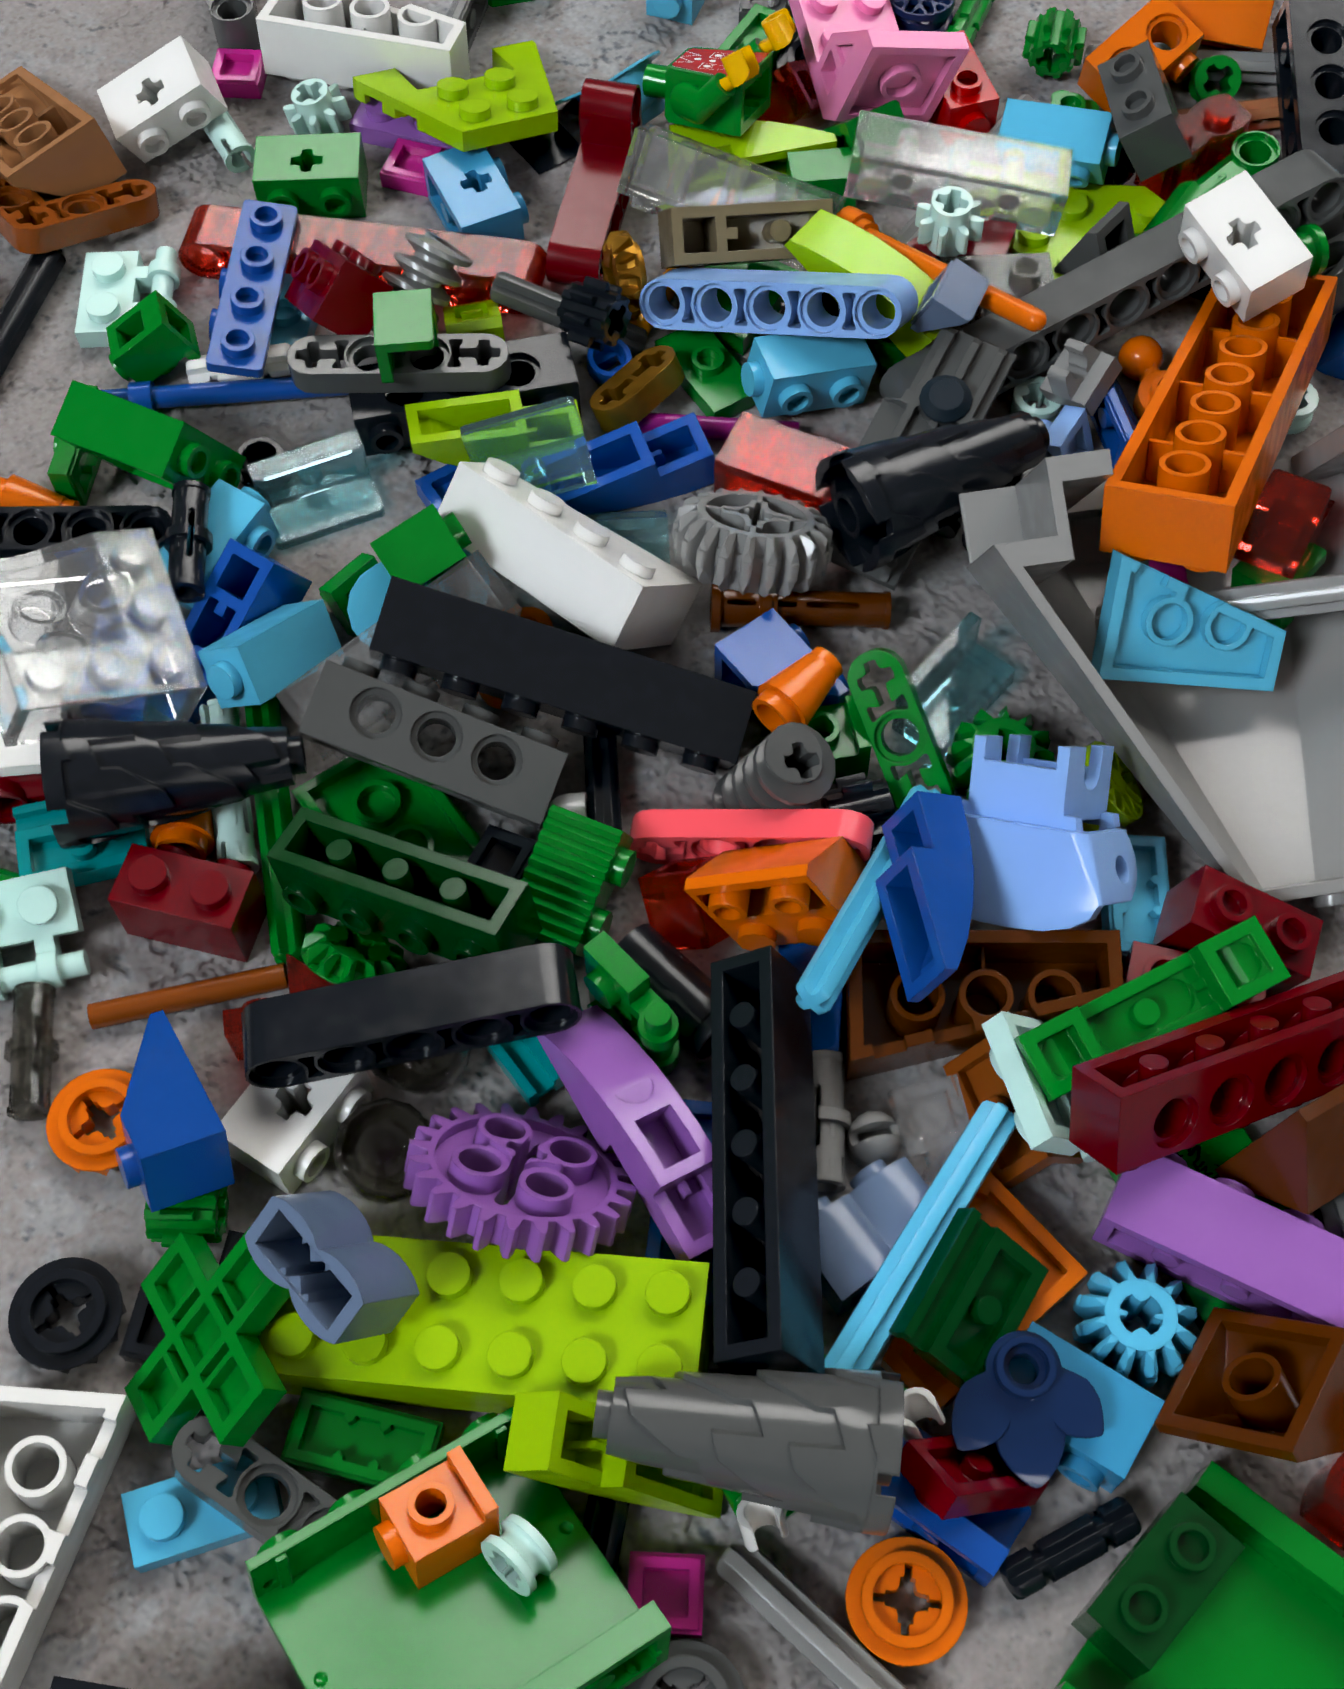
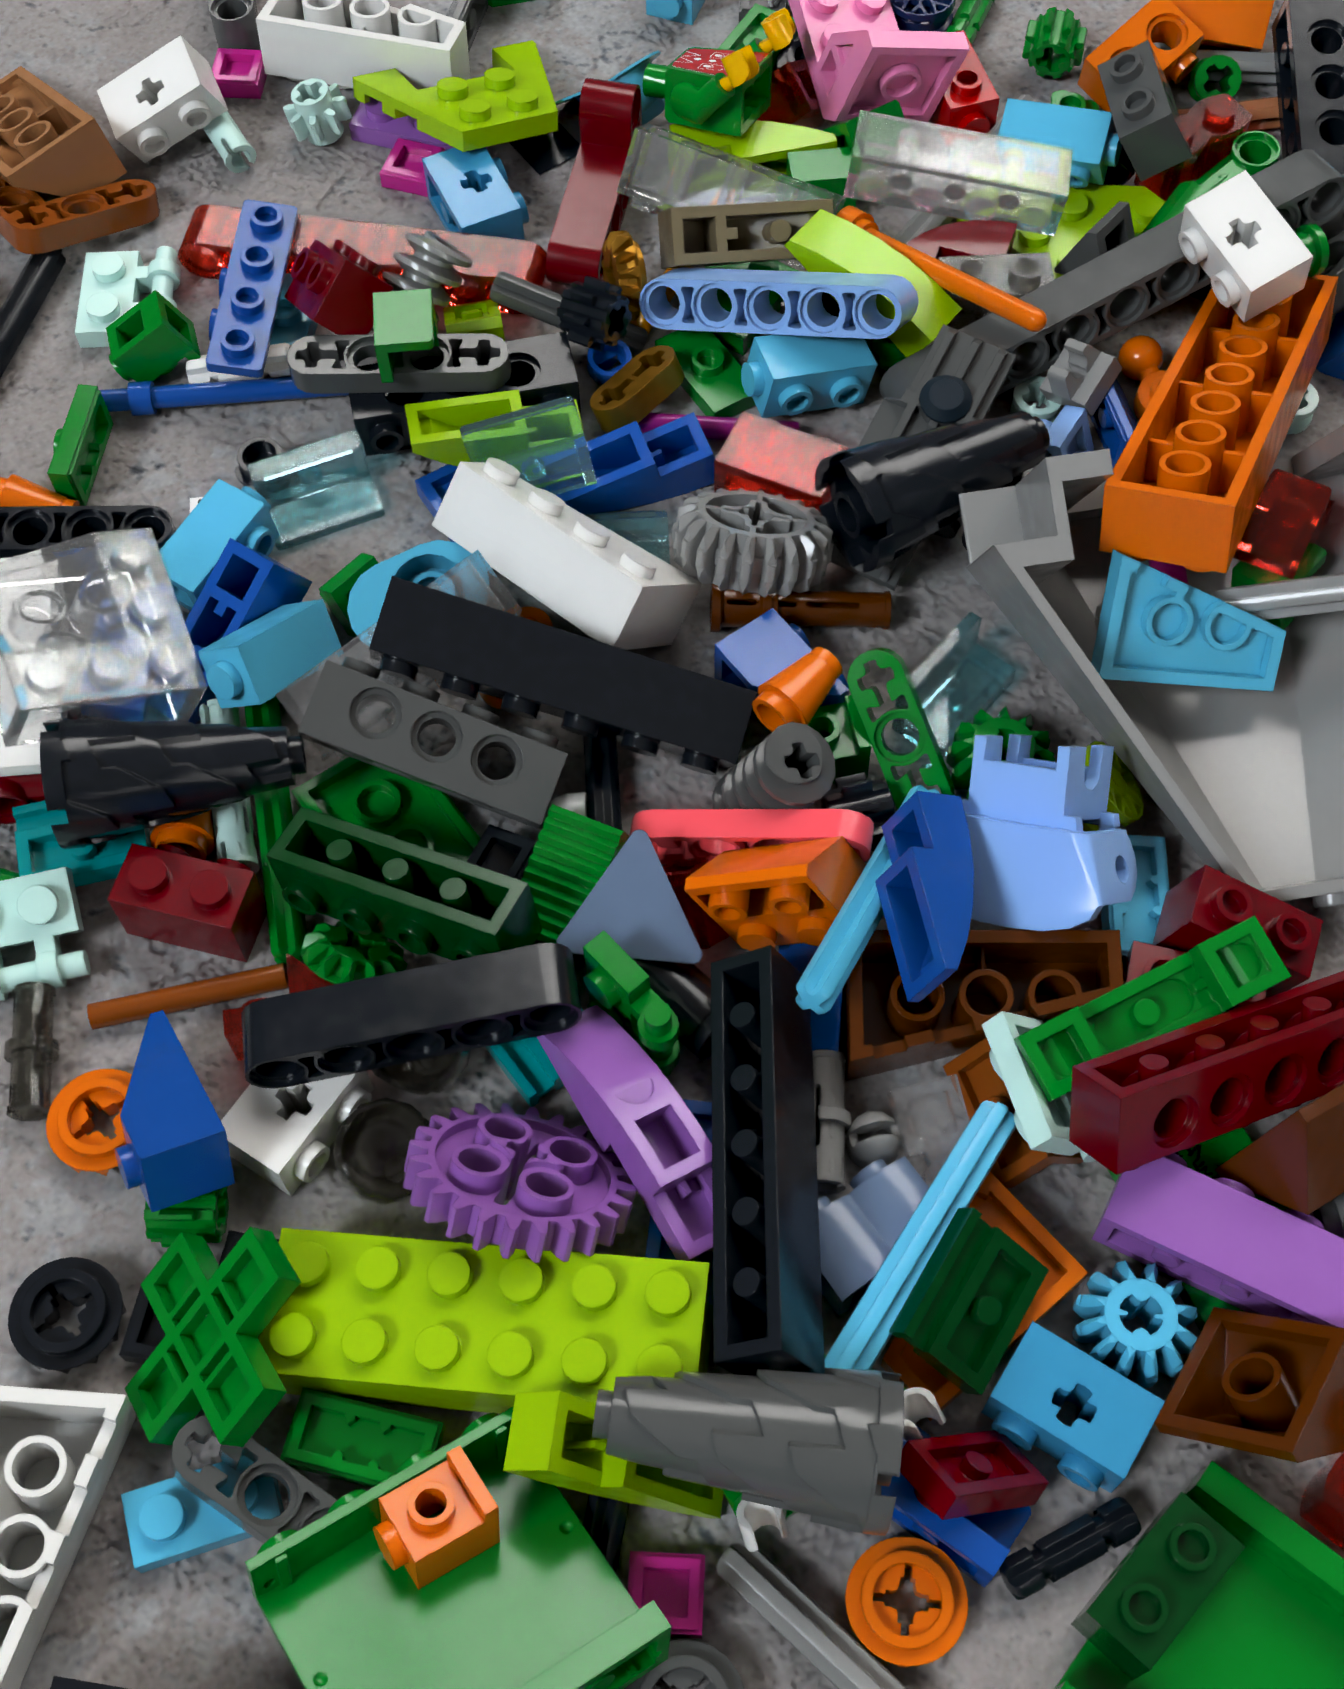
(143, 440): green window -> none
(188, 510): black pin -> none
(313, 172): green brick -> none
(331, 1265): sand blue brick -> none
(422, 546): green brick -> none
(519, 1555): light aqua bush -> none
(635, 909): none -> sand blue piece
(949, 221): light aqua gear -> none
(950, 298): sand blue slope -> none
(1025, 1419): dark blue plate -> none

